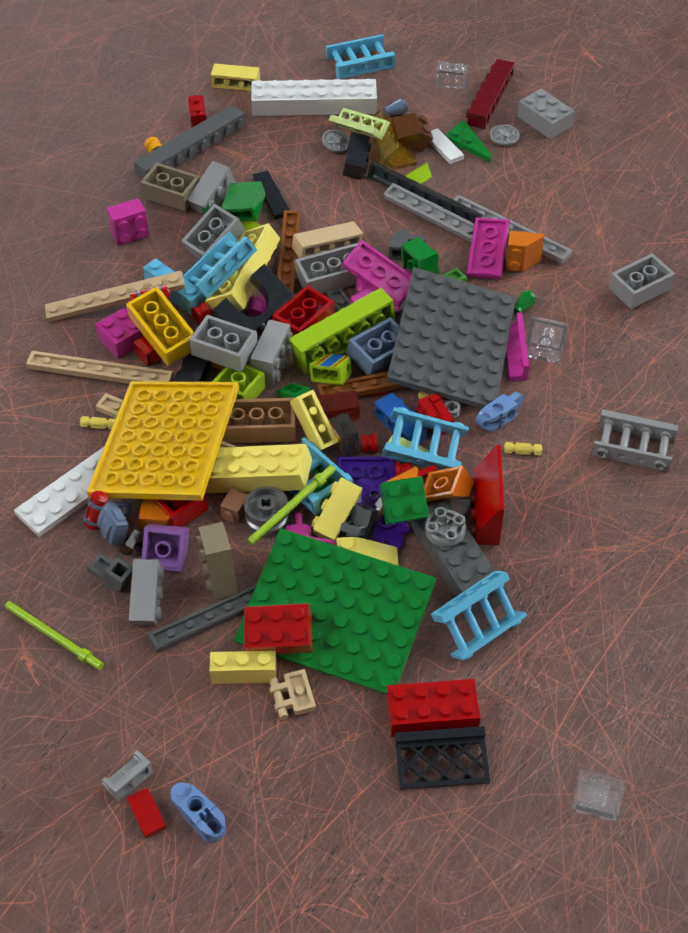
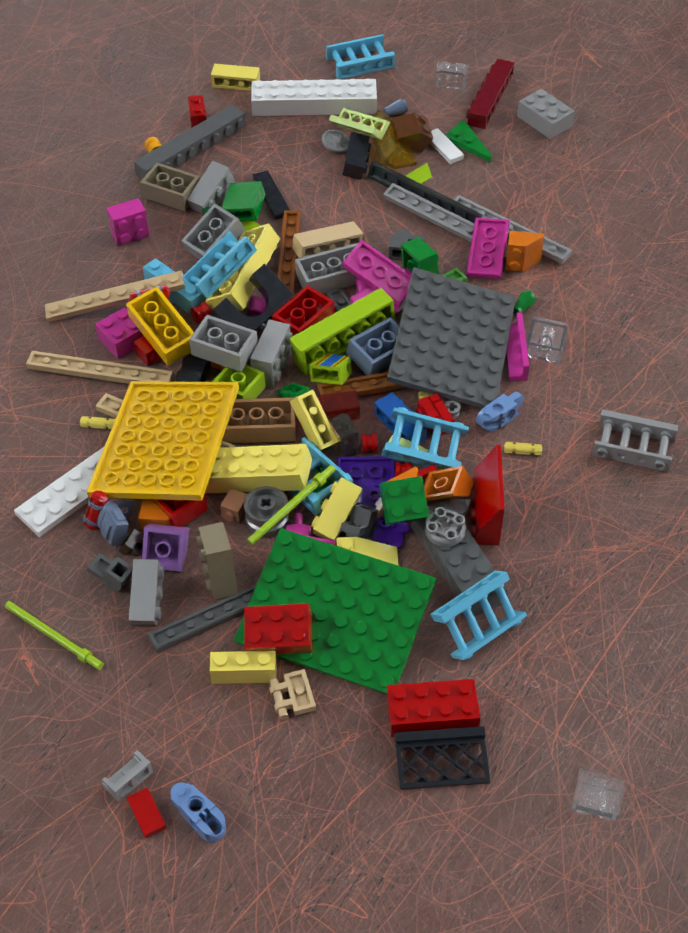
(504, 135): light grey wheel -> none
(641, 281): light grey brick -> none

